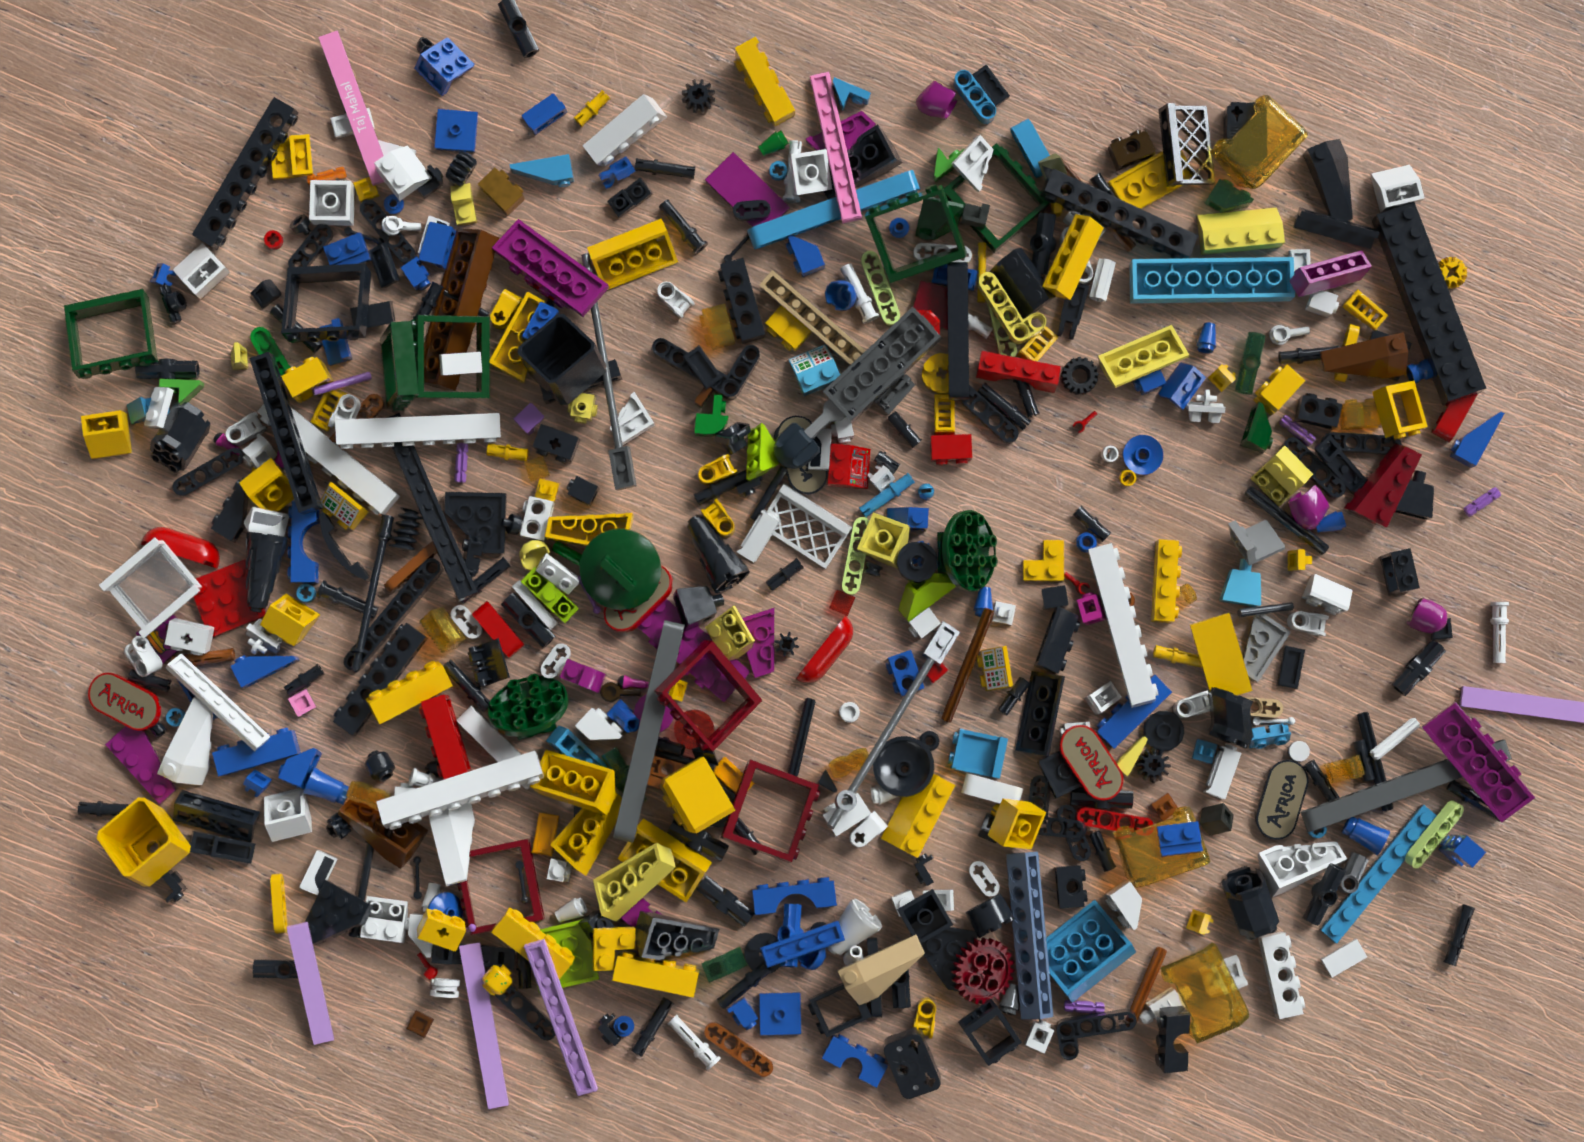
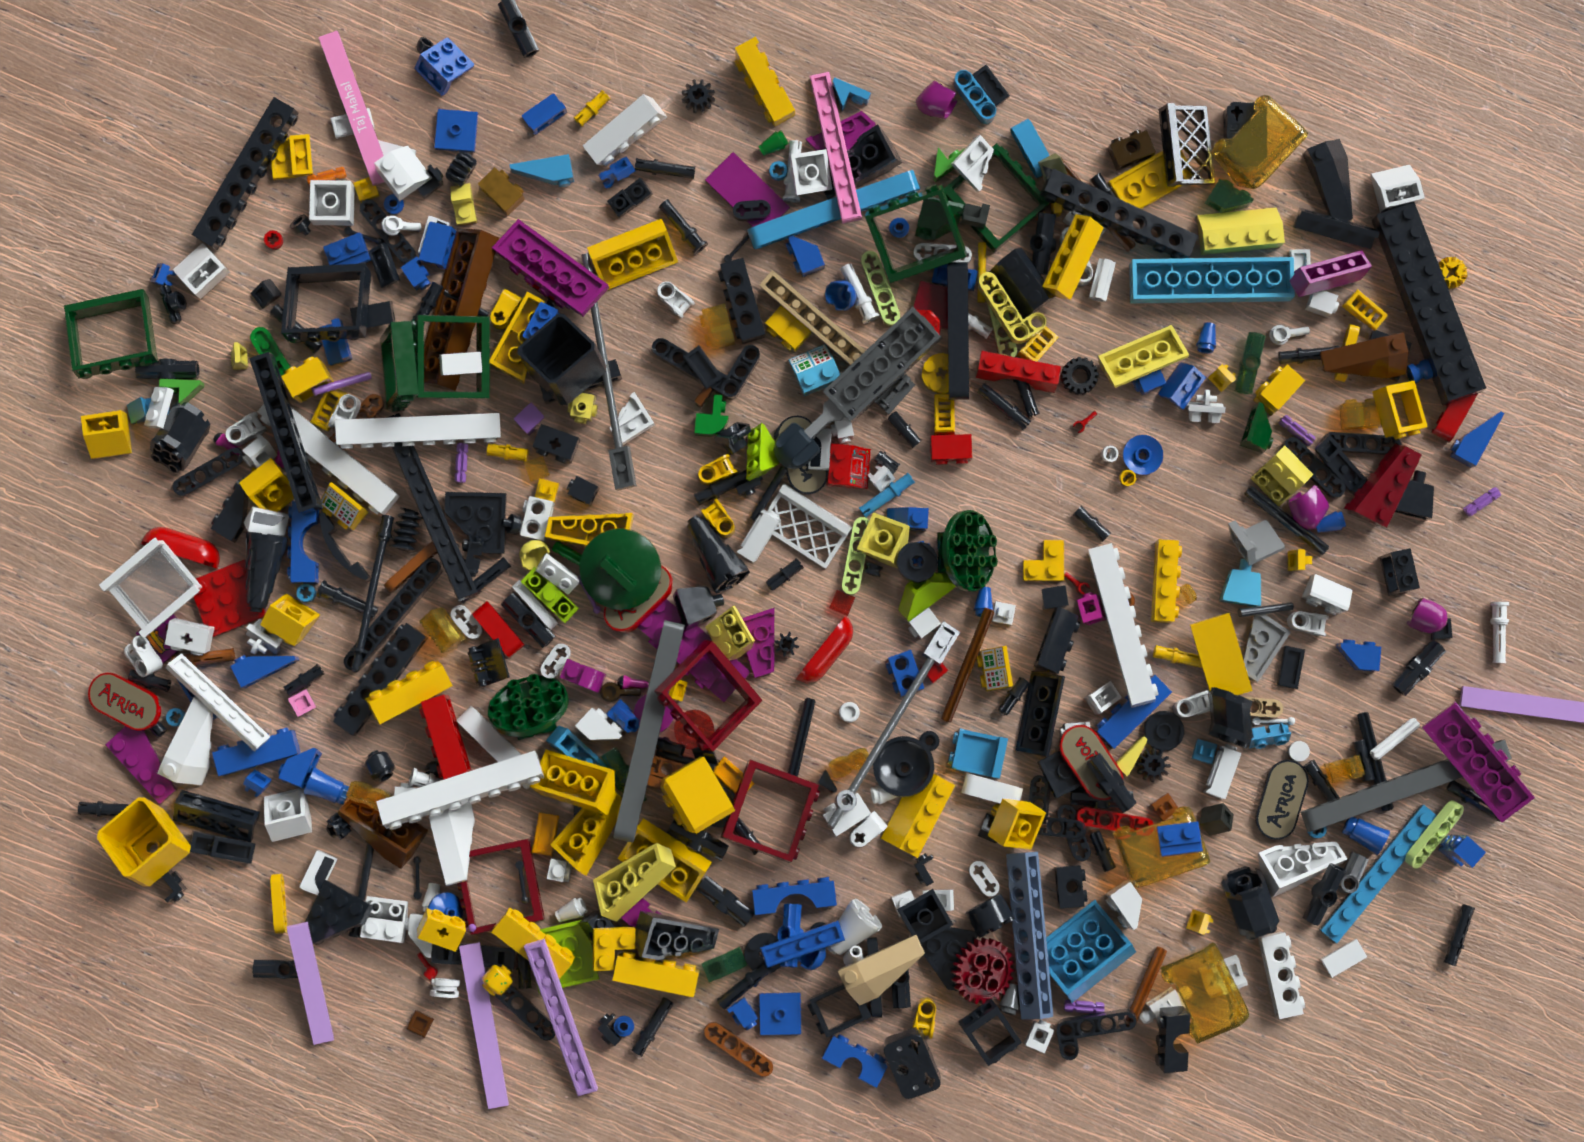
(309, 240): black beam -> none
(467, 685): black pin -> none
(703, 1048): white pin -> none
(928, 495): dark azure hinge -> none
(989, 411): black beam -> none
(1073, 310): black hinge -> none
(1093, 542): blue plate -> none
(1111, 782): none -> black piece
(1317, 417): black brick -> none
(1361, 657): none -> blue slope

